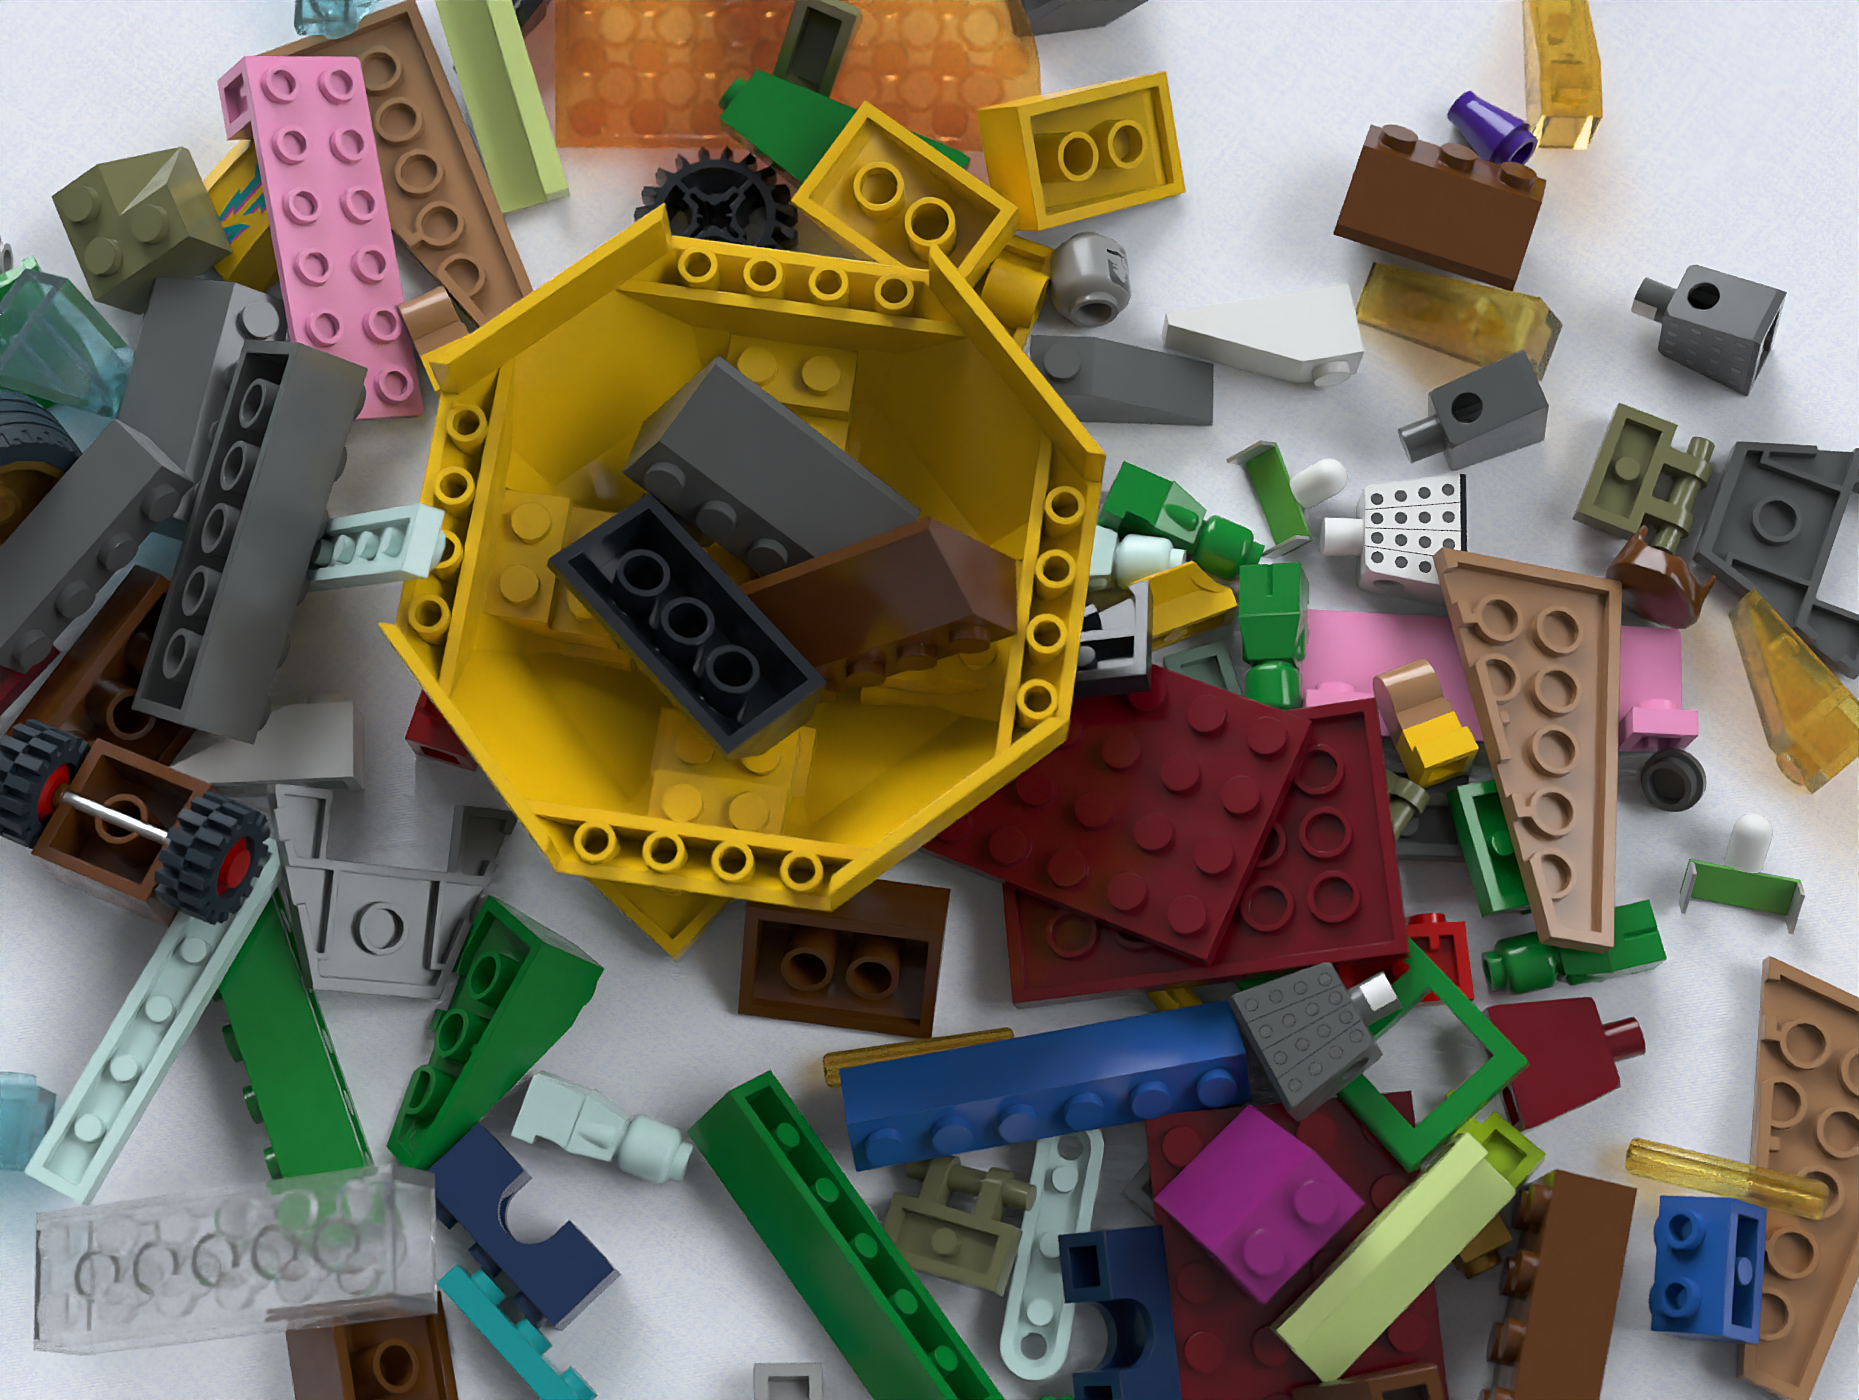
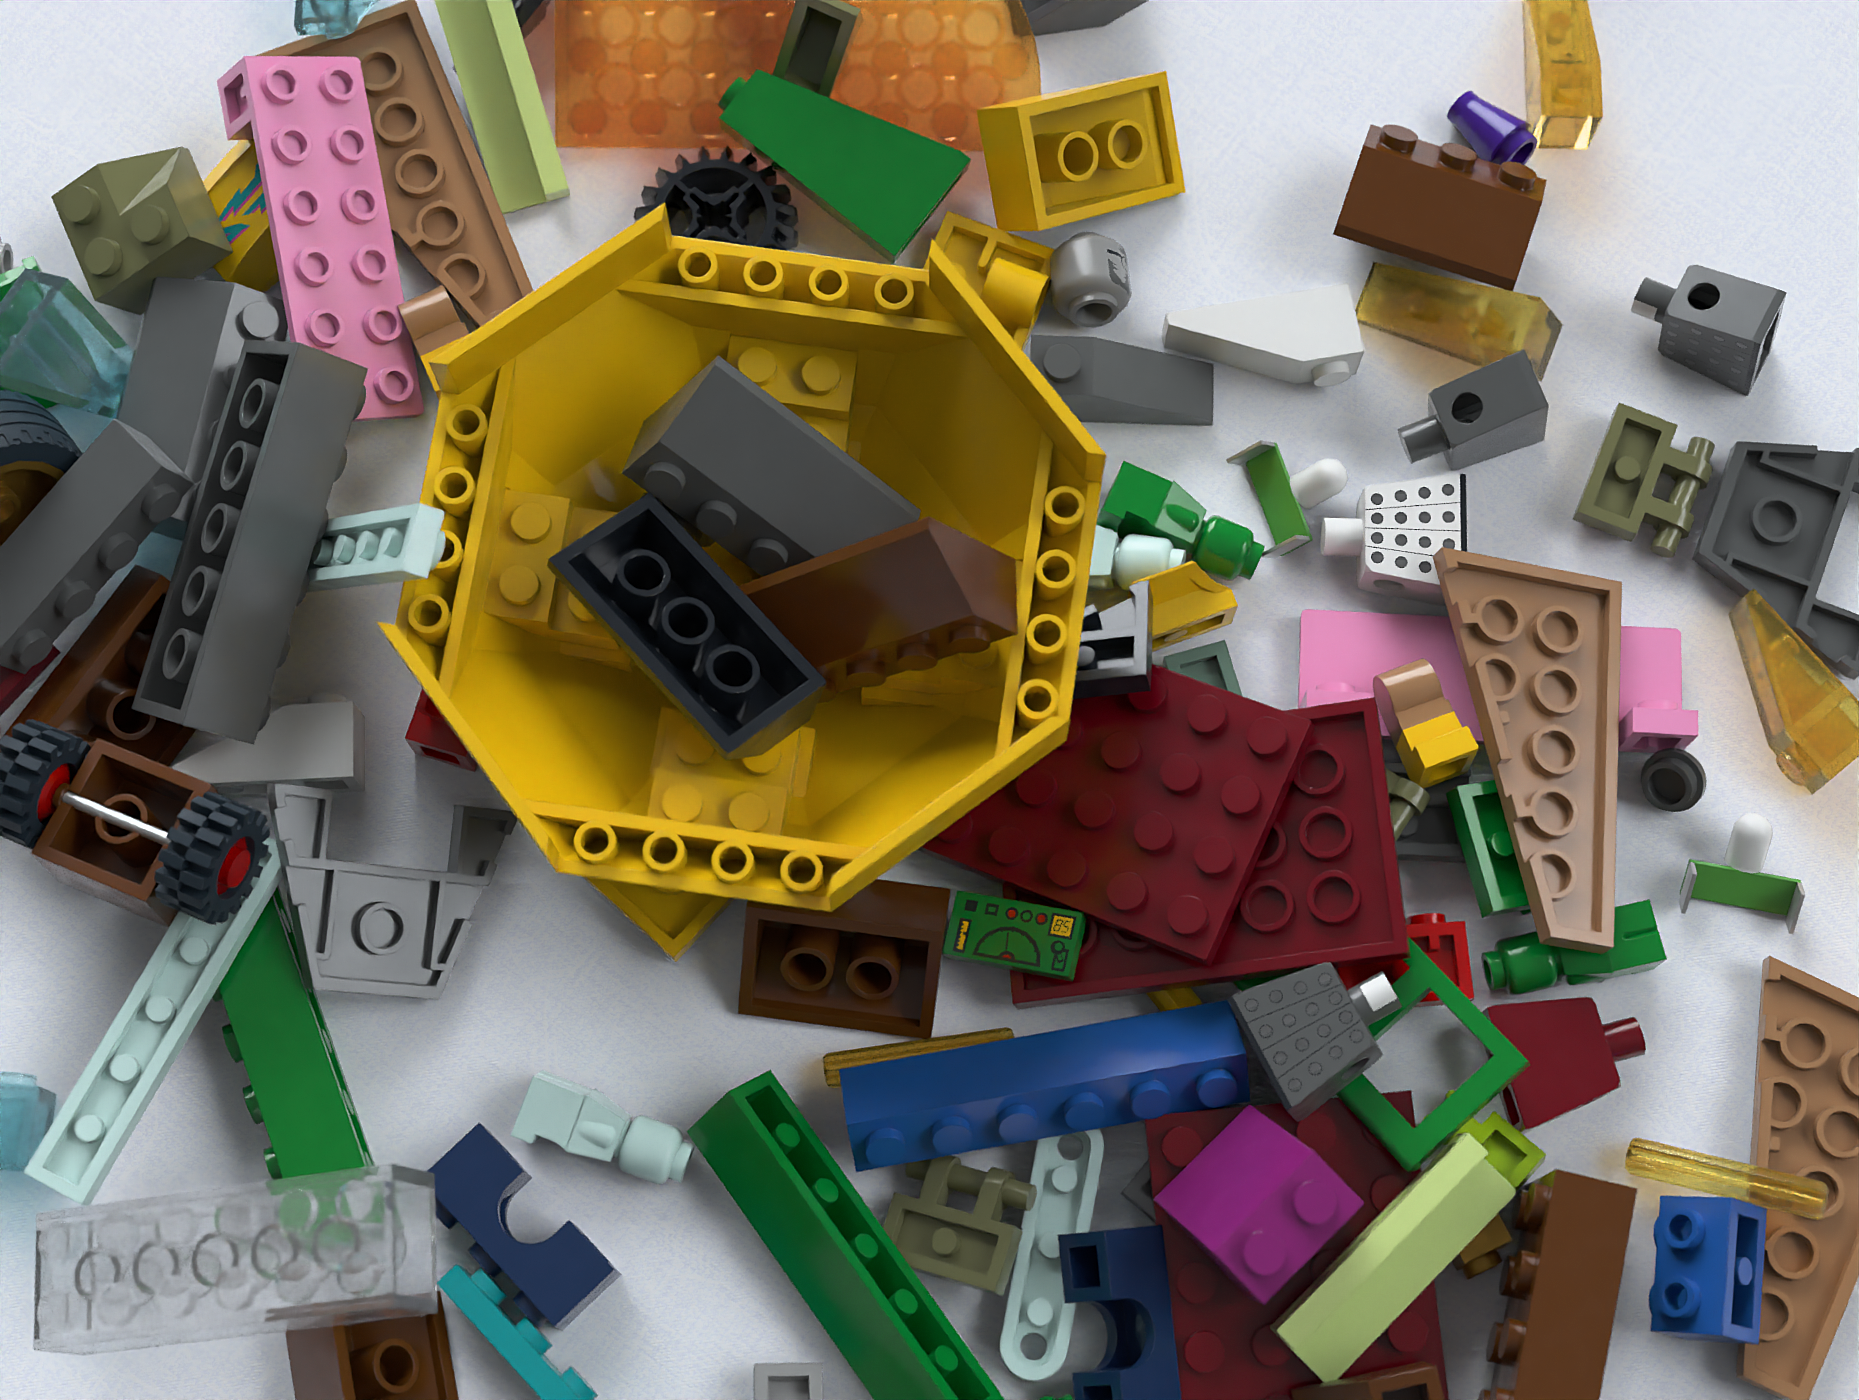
(509, 1007): green wedge -> none
(893, 193): yellow slope -> none
(1015, 935): none -> green tile
(1274, 631): green piece -> none
(1658, 584): reddish brown hair -> none

